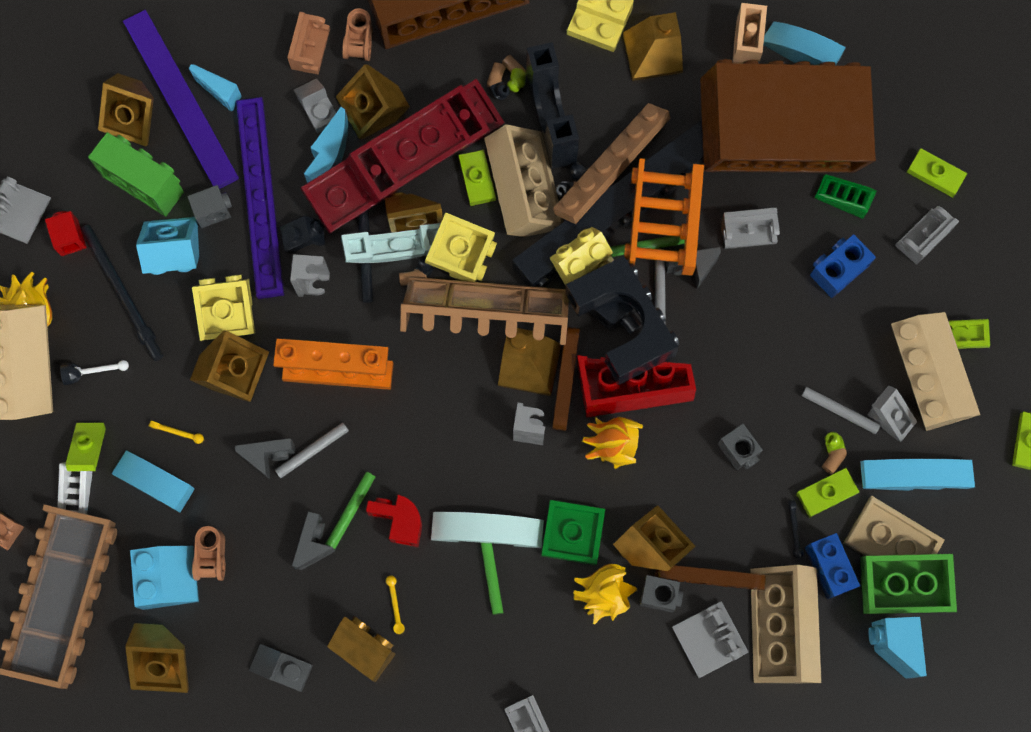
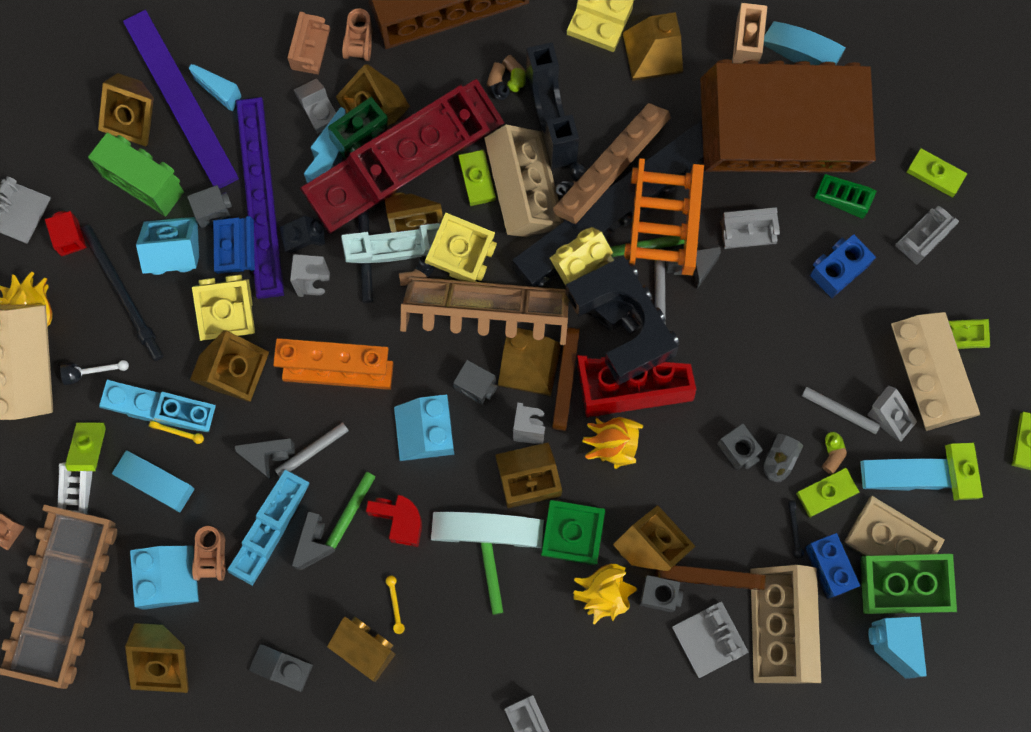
(157, 407): none -> medium azure slope
(233, 245): none -> blue plate
(269, 527): none -> medium azure slope
(358, 127): none -> dark green brick
(424, 428): none -> medium azure slope
(475, 382): none -> dark grey brick
(528, 475): none -> pearl gold slope
(781, 457): none -> dark grey rock
(964, 471): none -> lime plate

